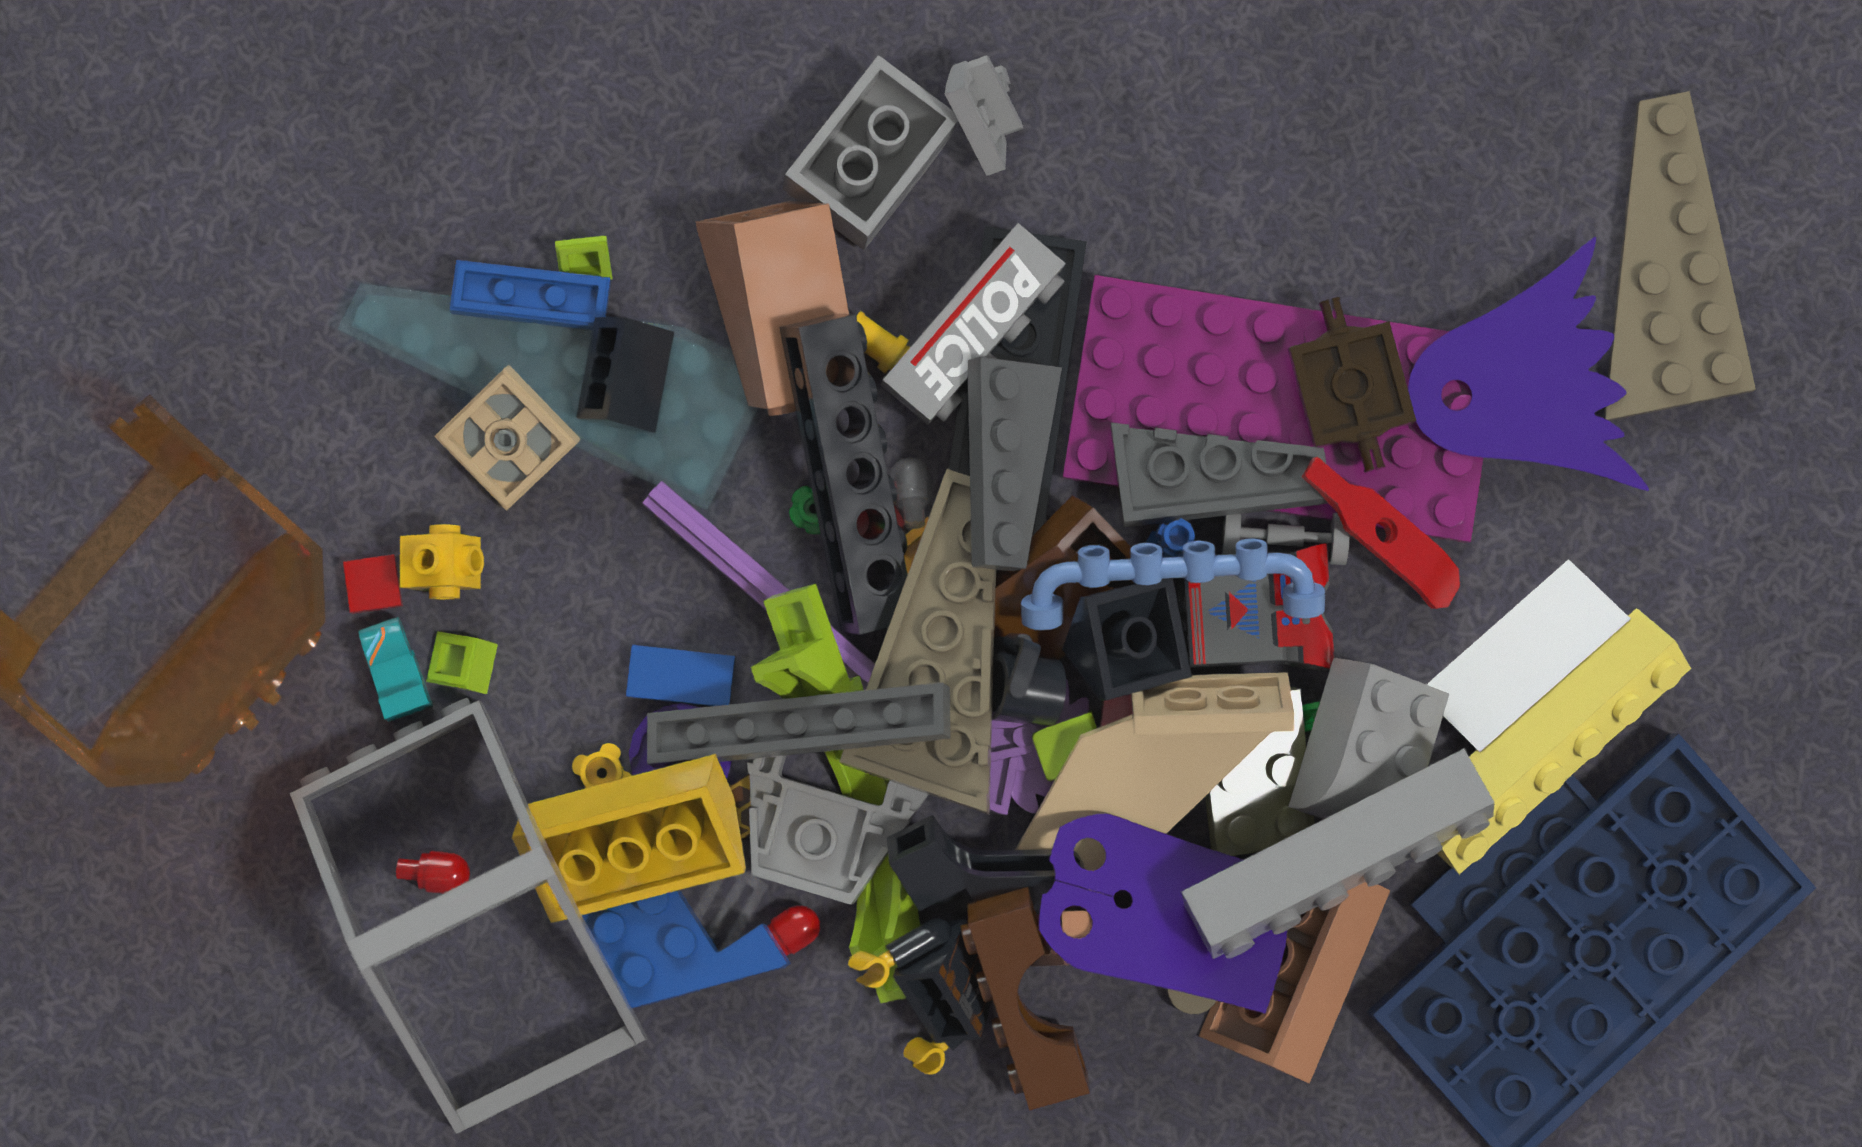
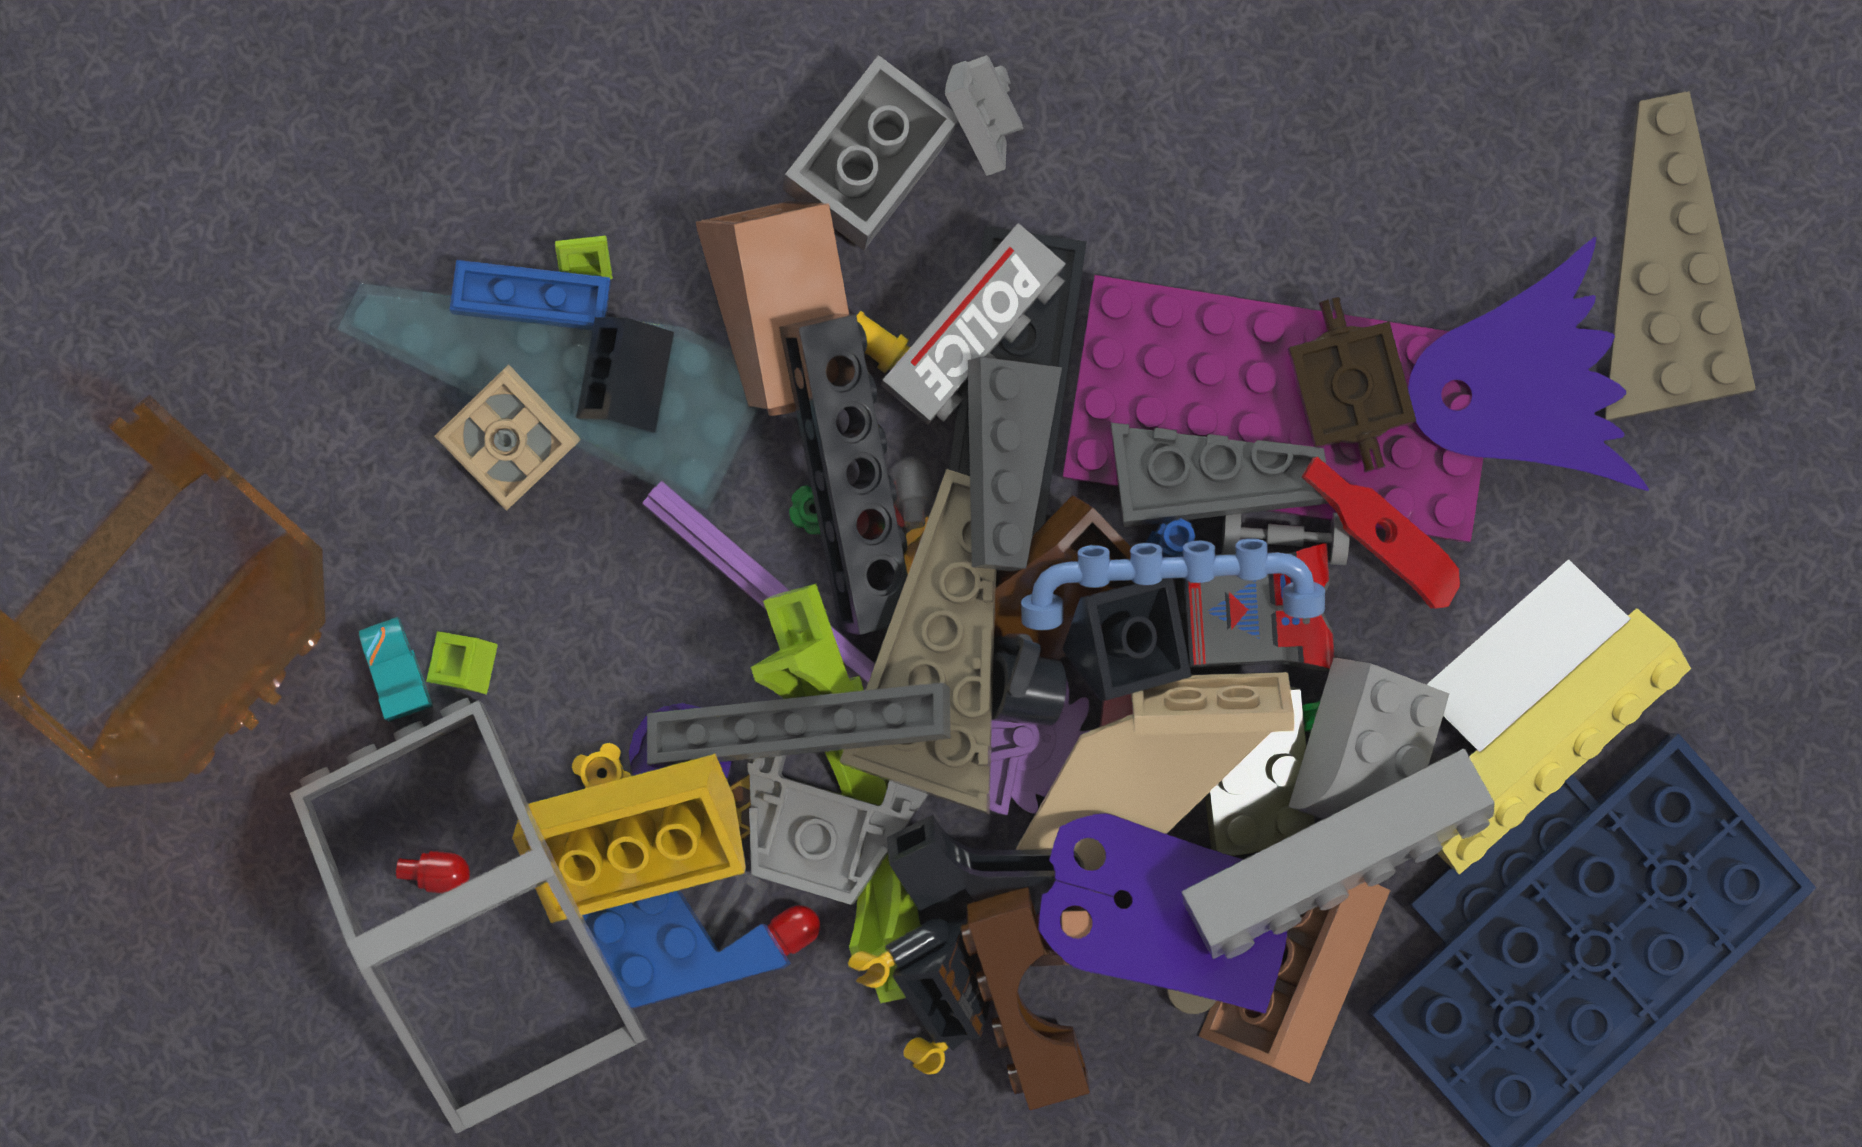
(372, 584): red tile -> none
(441, 562): yellow brick -> none
(680, 676): blue tile -> none
(1057, 741): lime slope -> none

